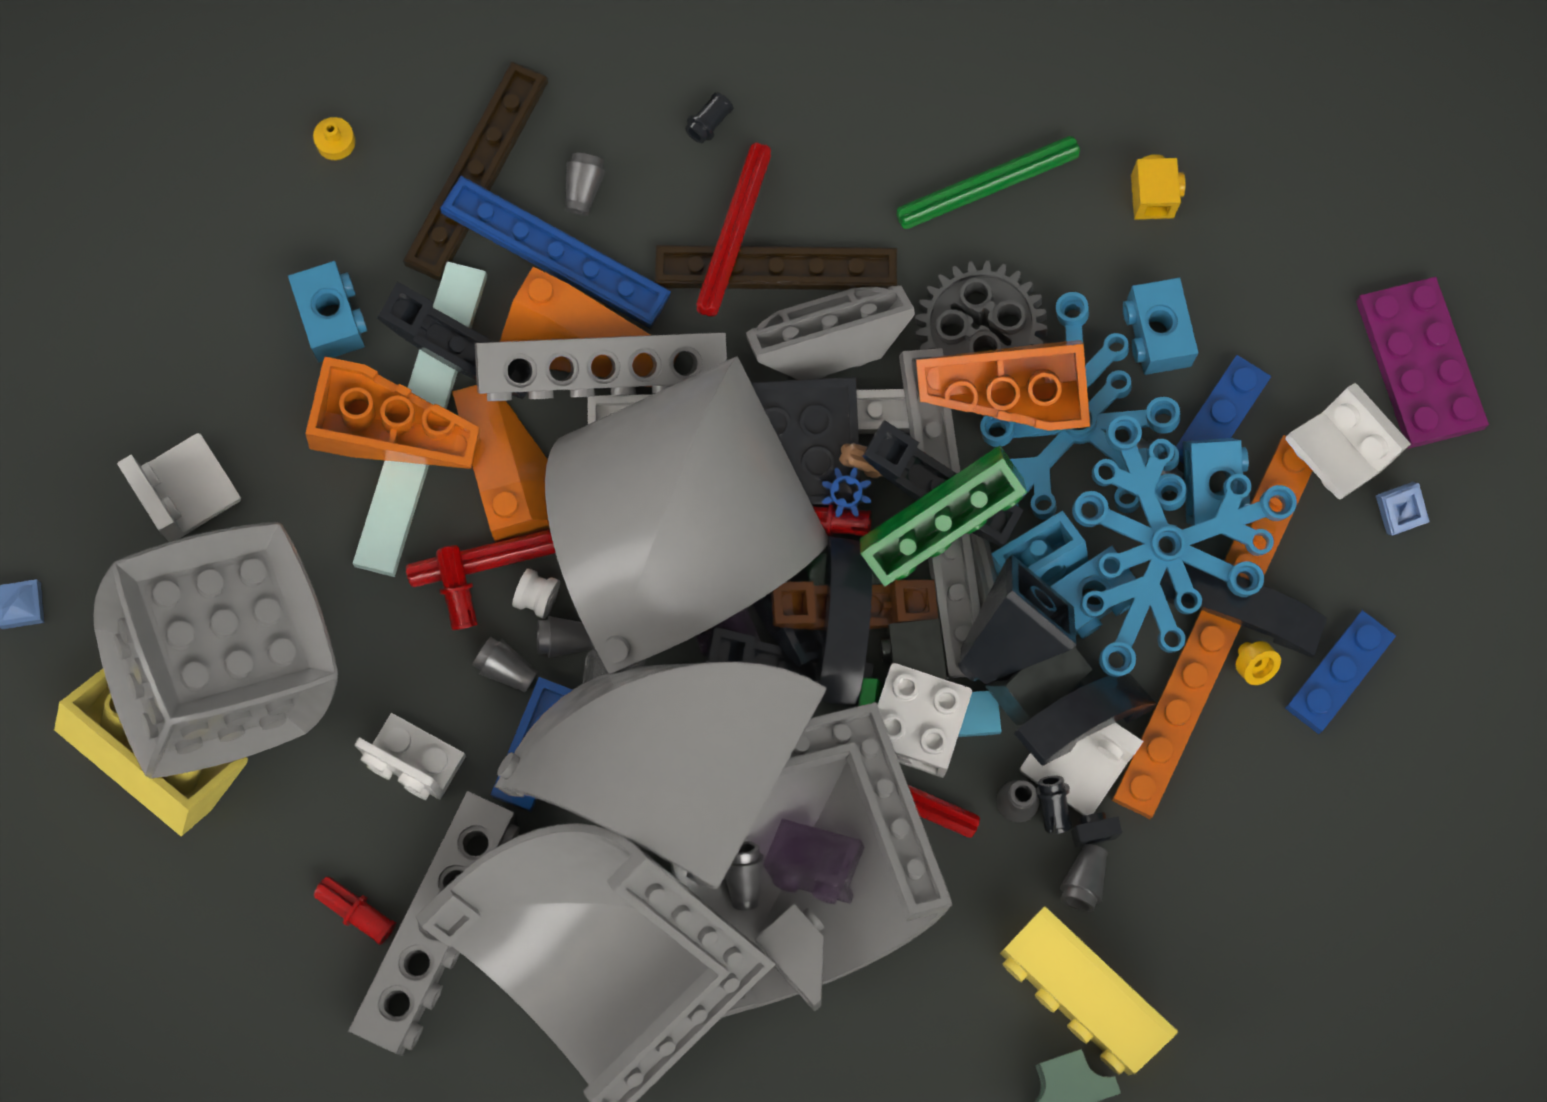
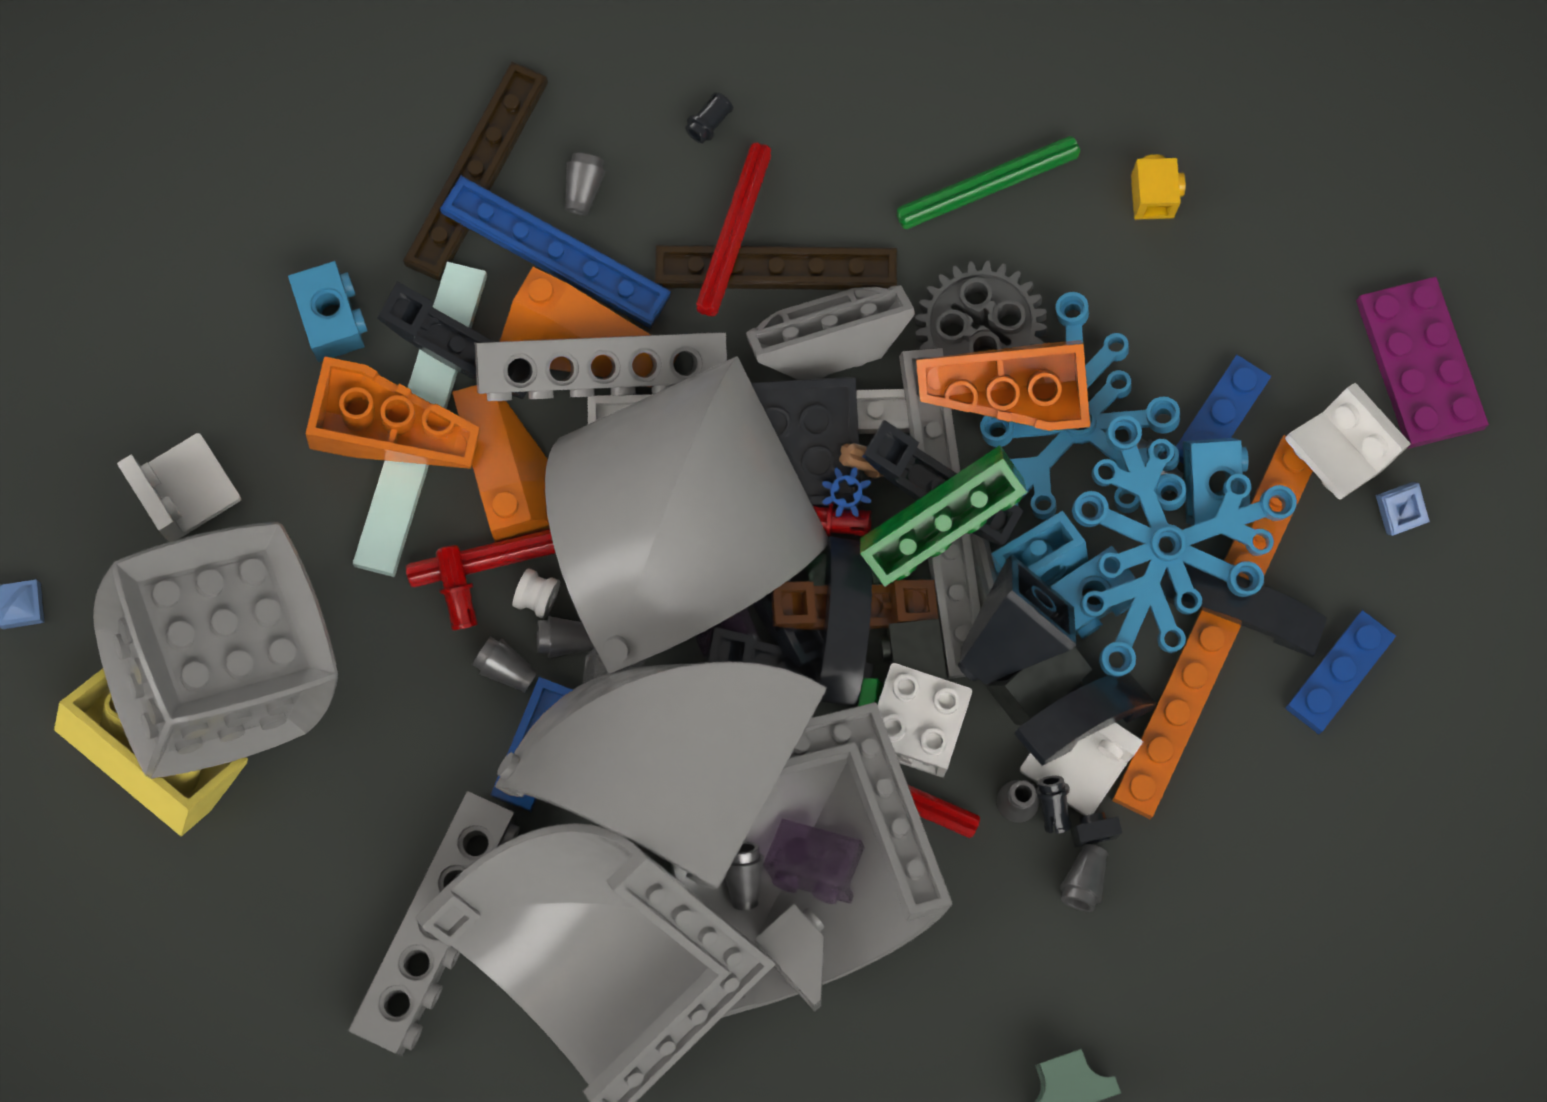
(334, 138): yellow tile -> none
(354, 910): red axle -> none
(416, 757): white bracket -> none
(981, 716): medium azure tile -> none
(1087, 993): light yellow slope -> none
(1165, 304): dark azure brick -> none
(1257, 662): yellow tile -> none

